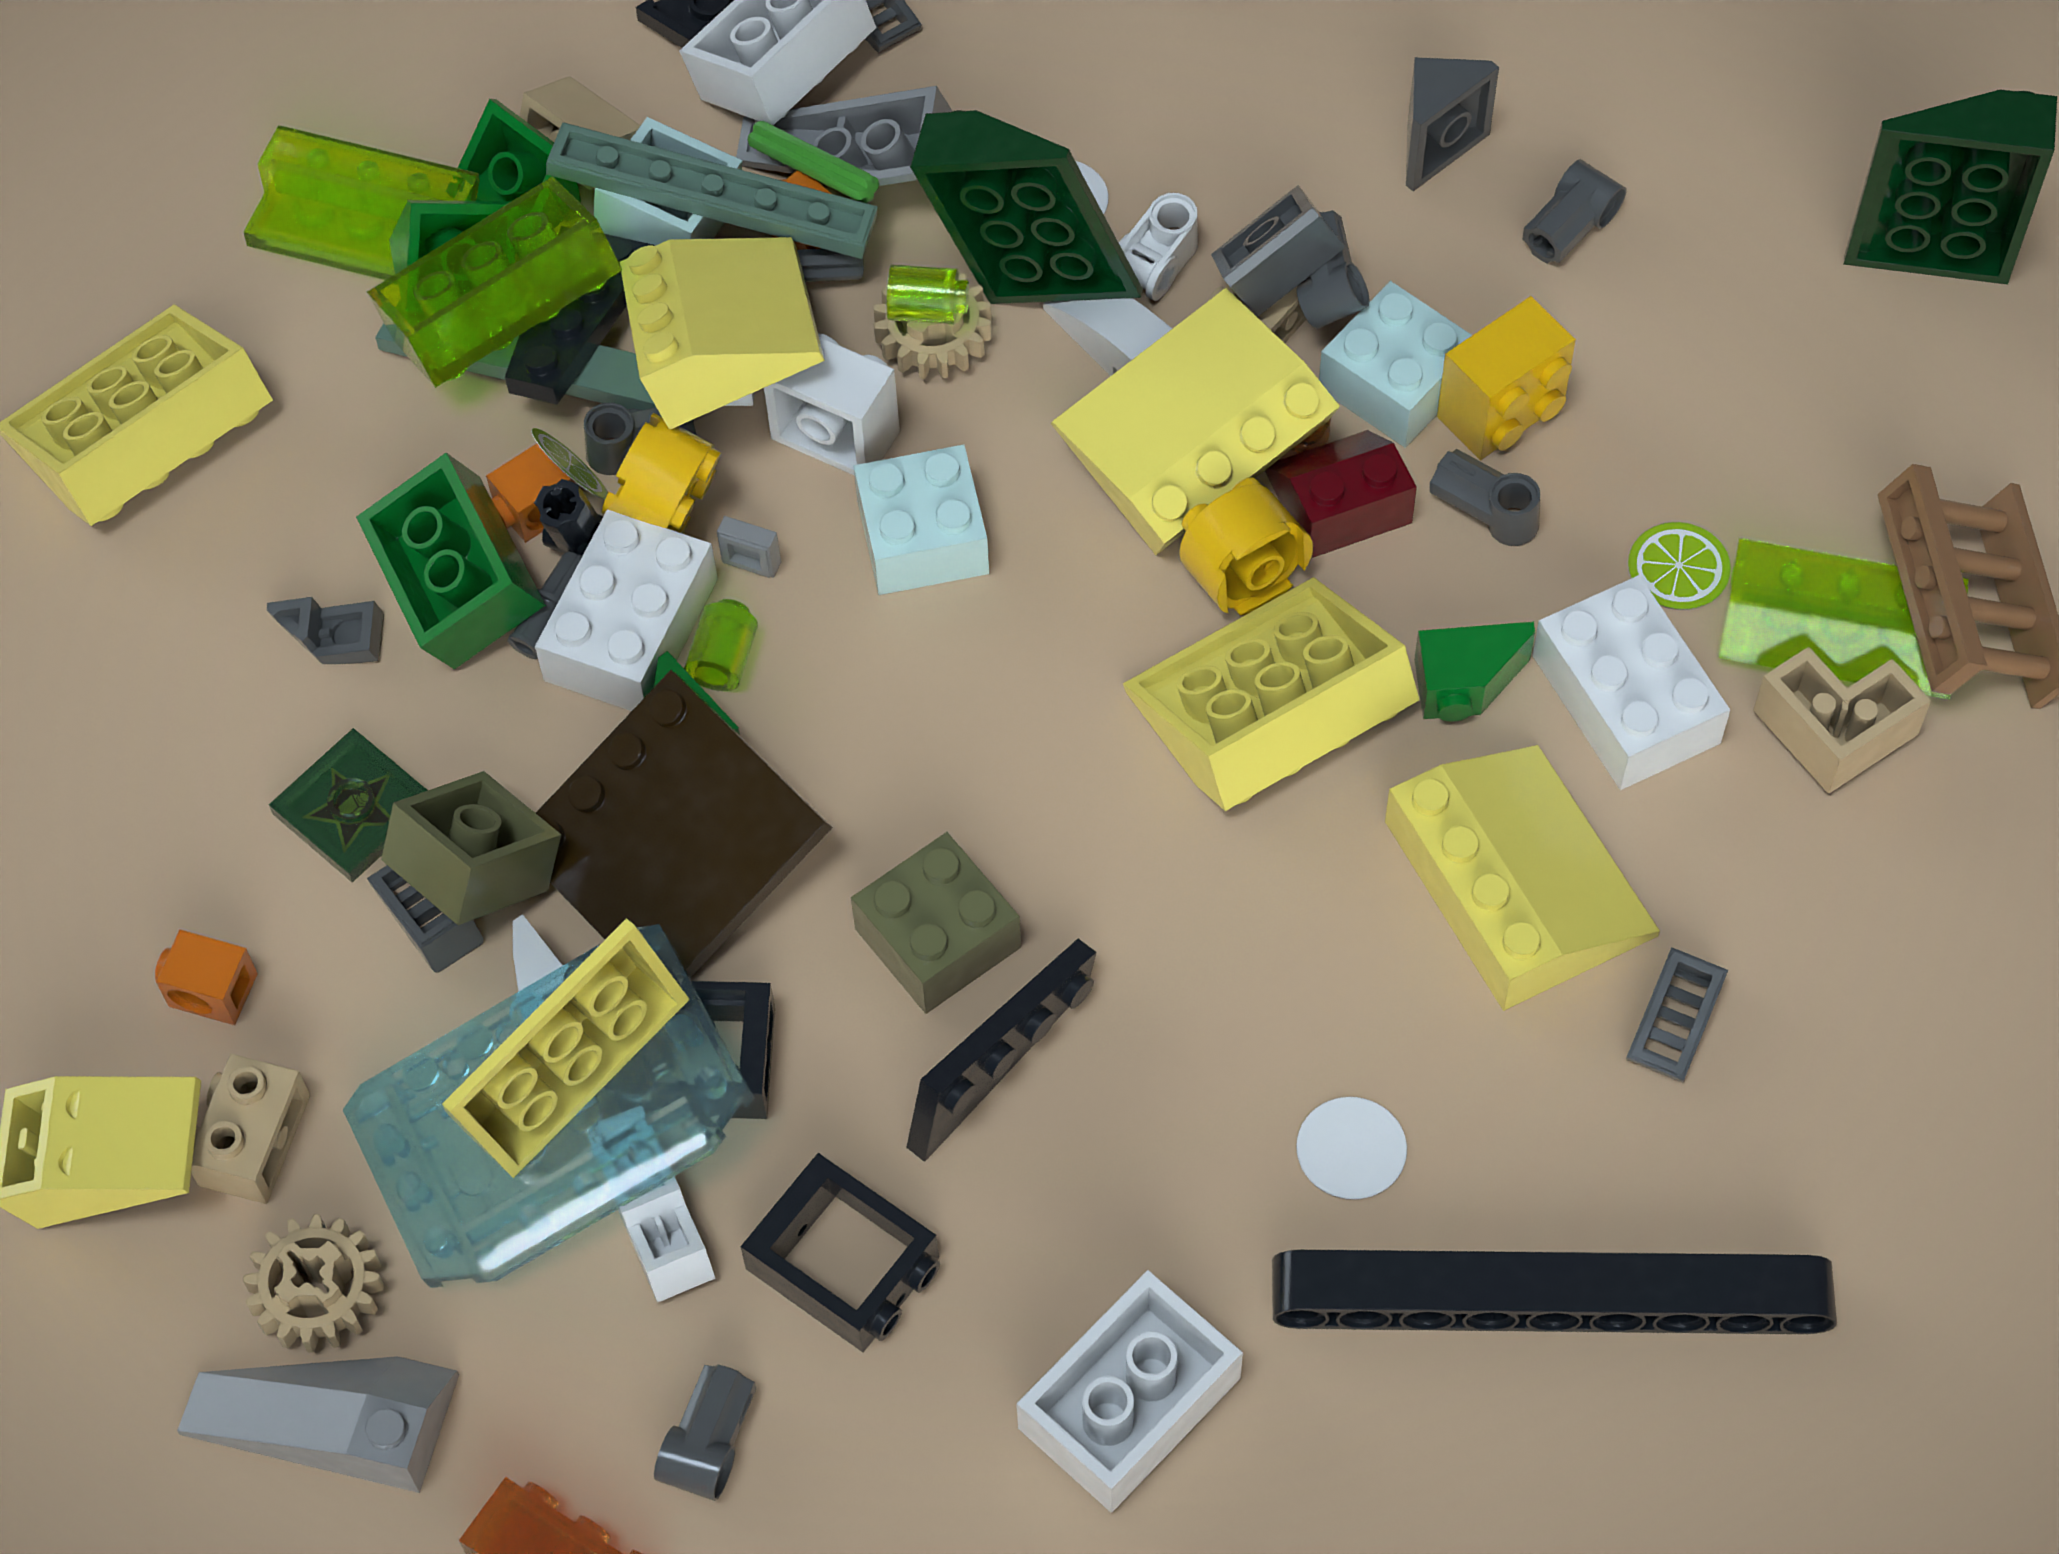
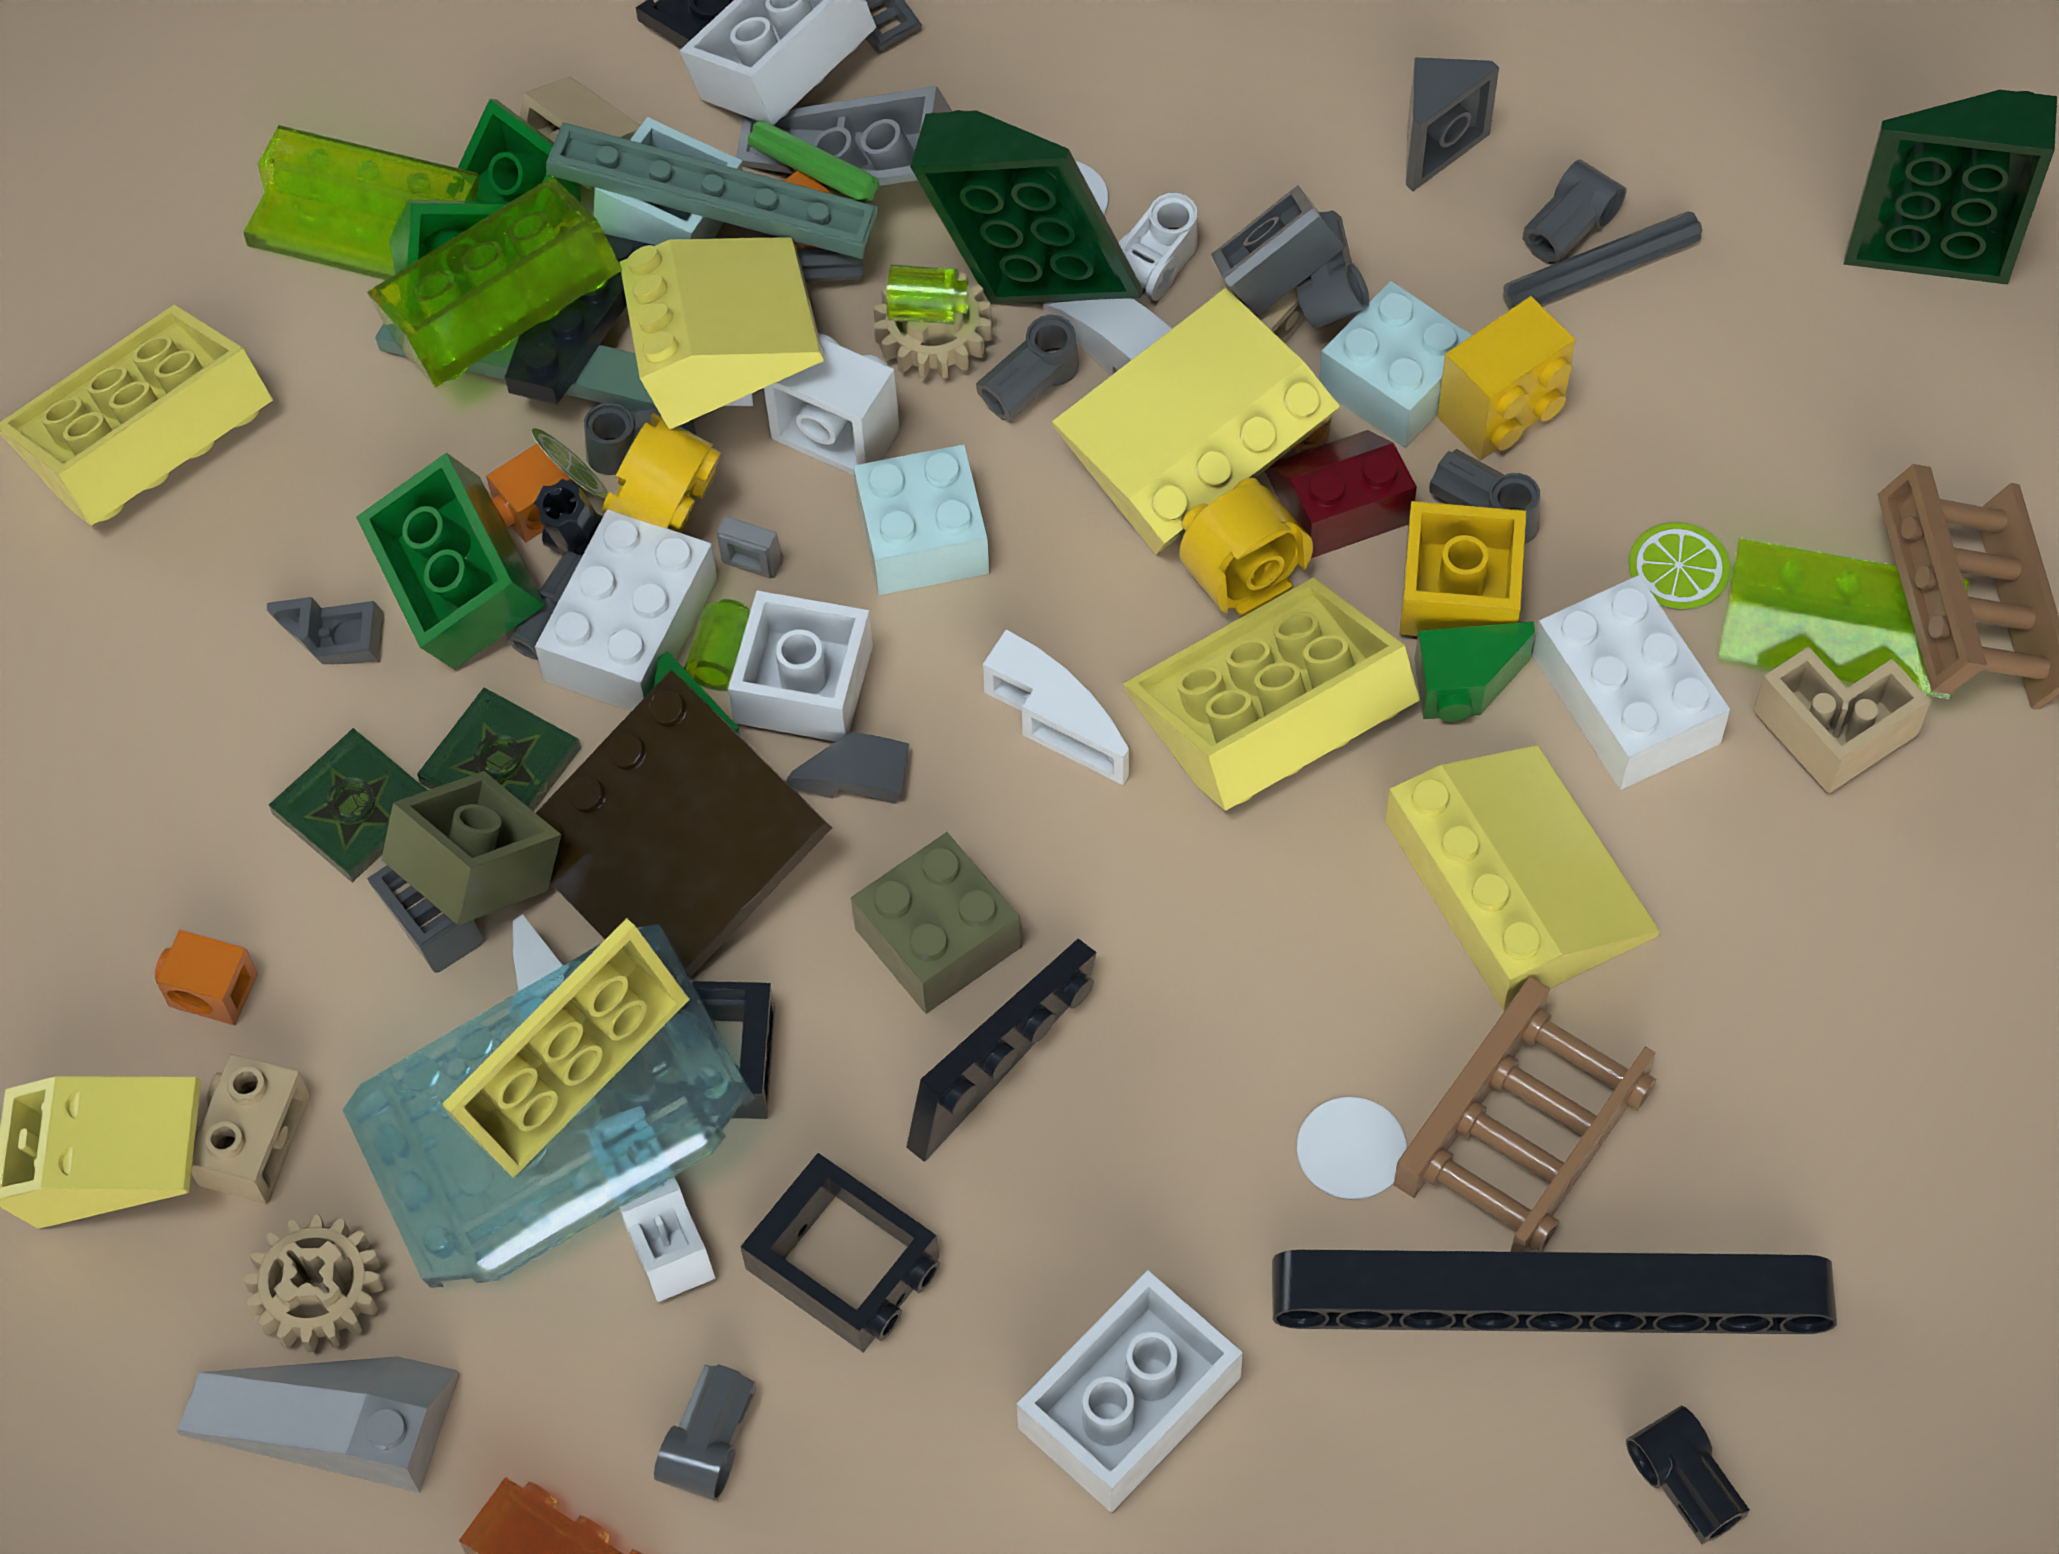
(507, 744): none -> clear green tile
(800, 666): none -> white brick
(855, 764): none -> dark grey slope
(1030, 369): none -> dark grey piece
(1055, 707): none -> white slope
(1462, 567): none -> yellow brick
(1496, 1068): none -> medium nougat fence
(1605, 260): none -> dark grey axle
(1678, 1458): none -> black piece
(1692, 970): dark grey slope -> none

